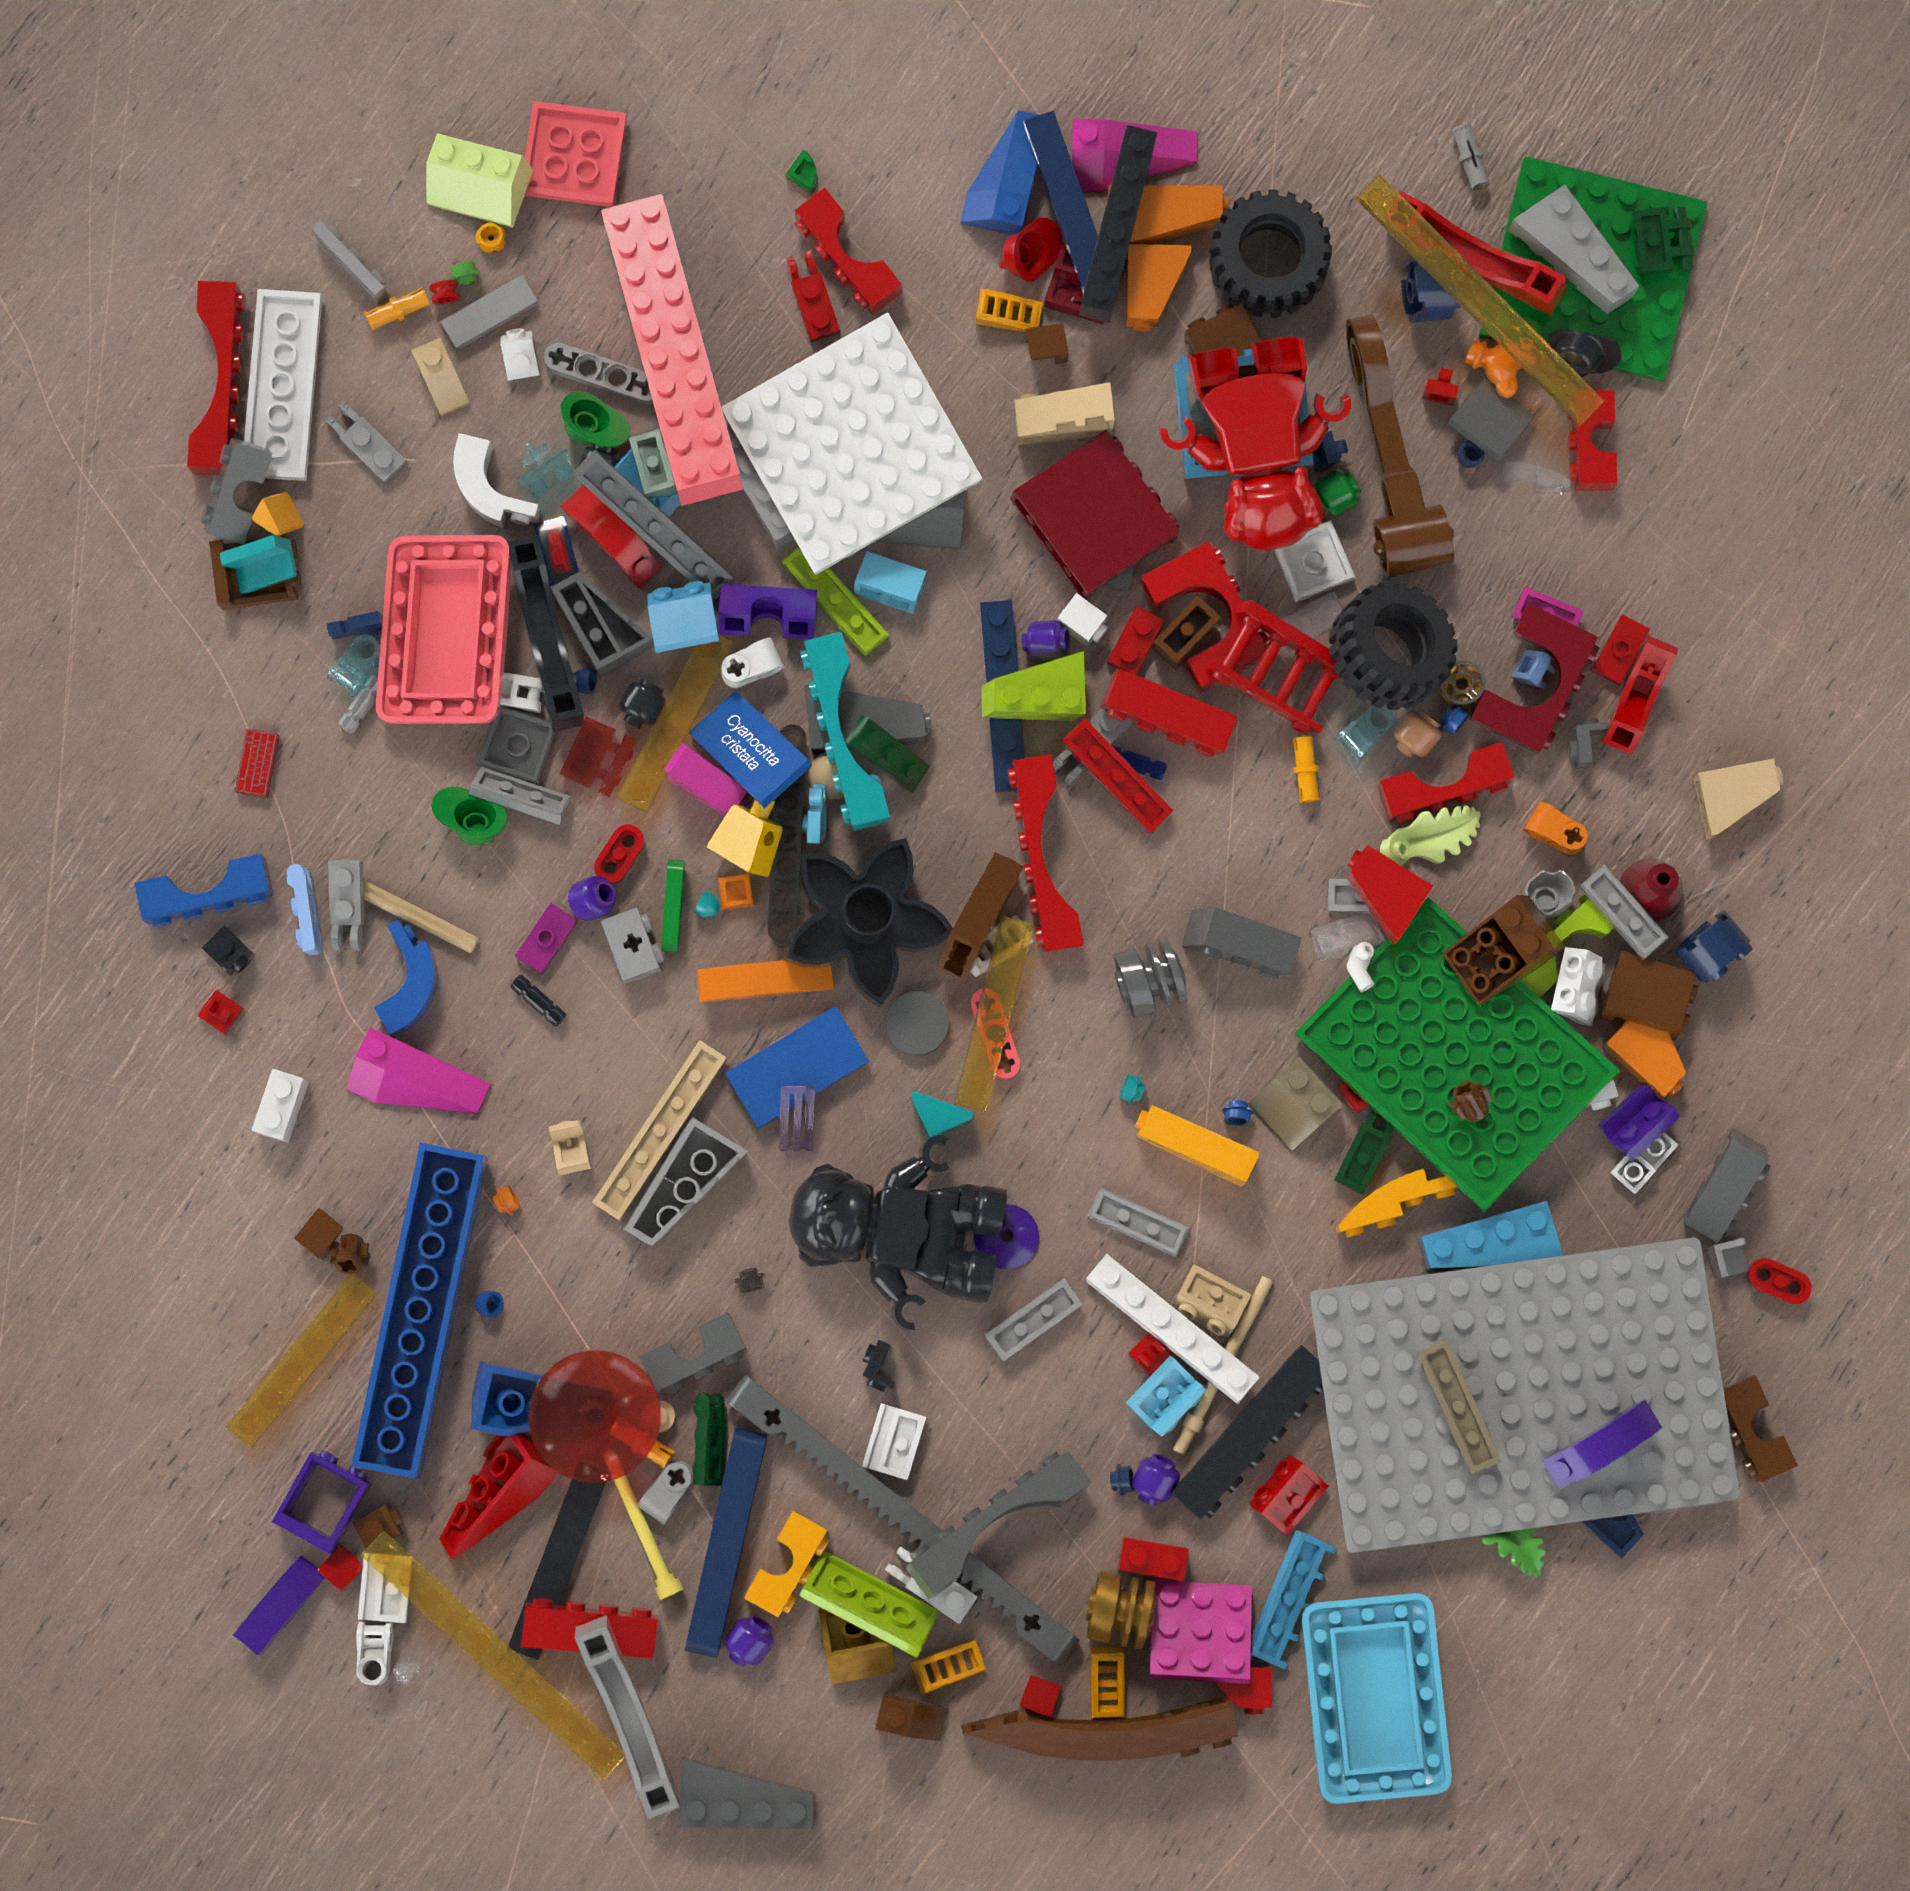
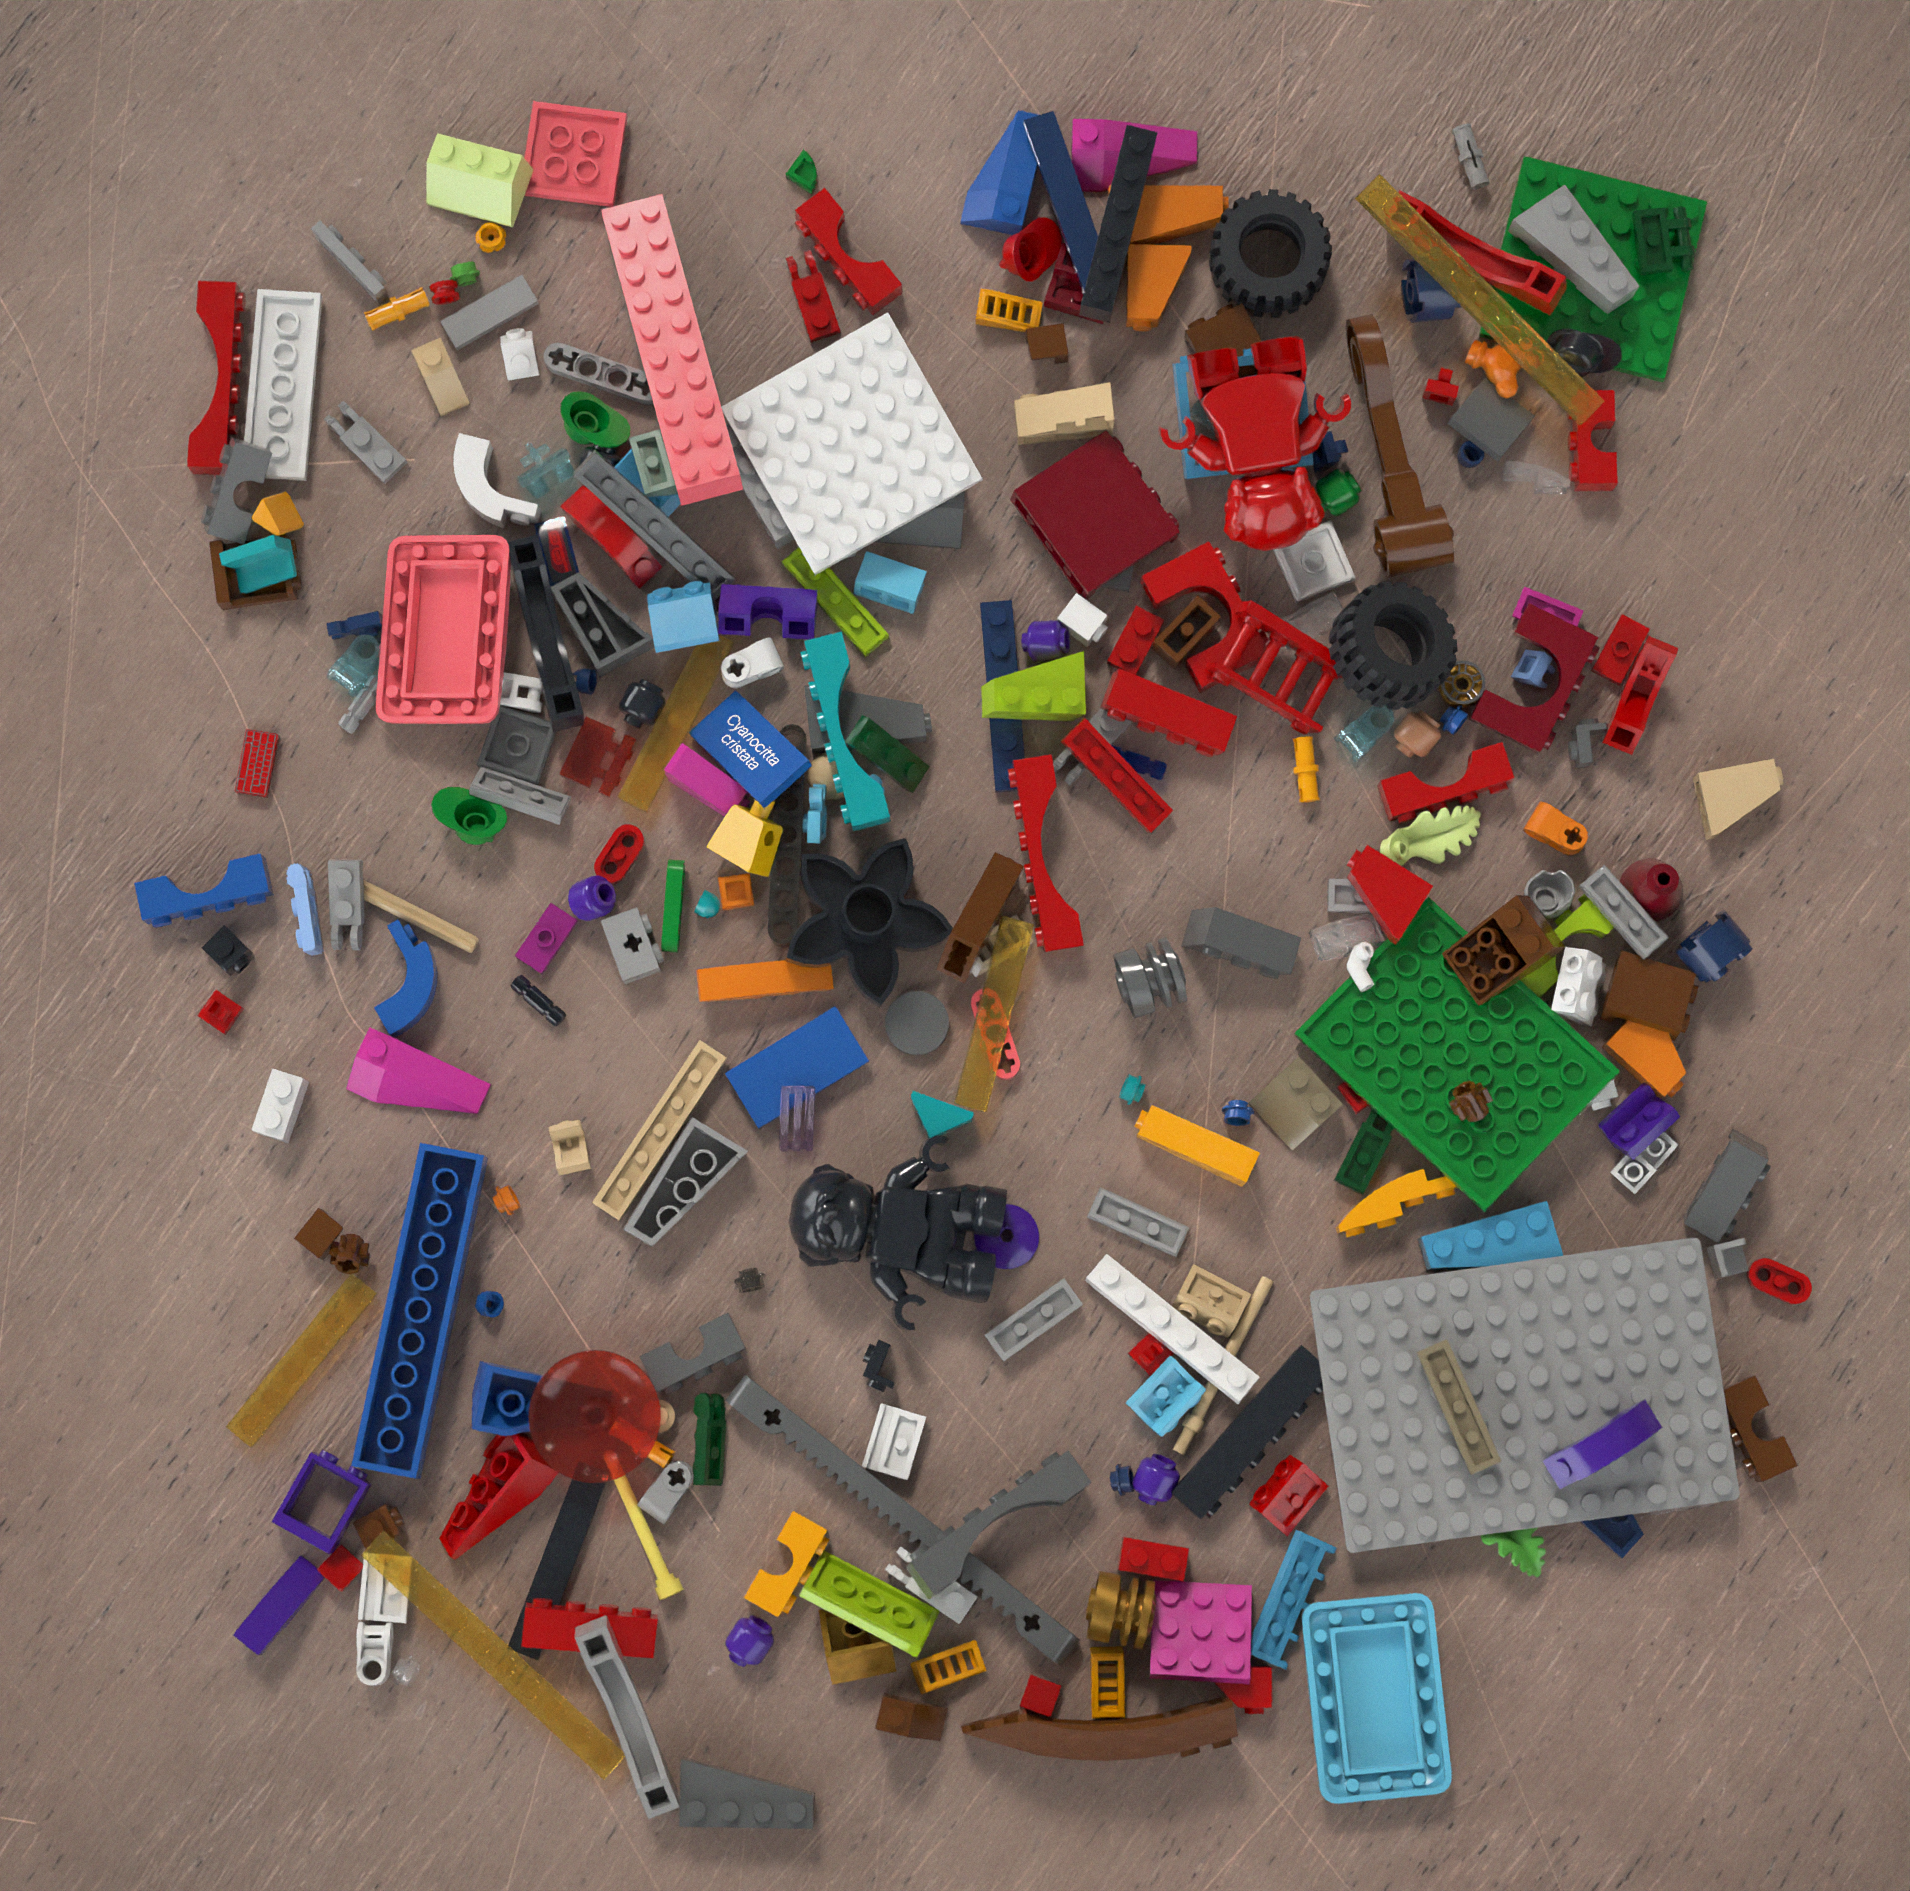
(726, 1543): dark blue beam -> none

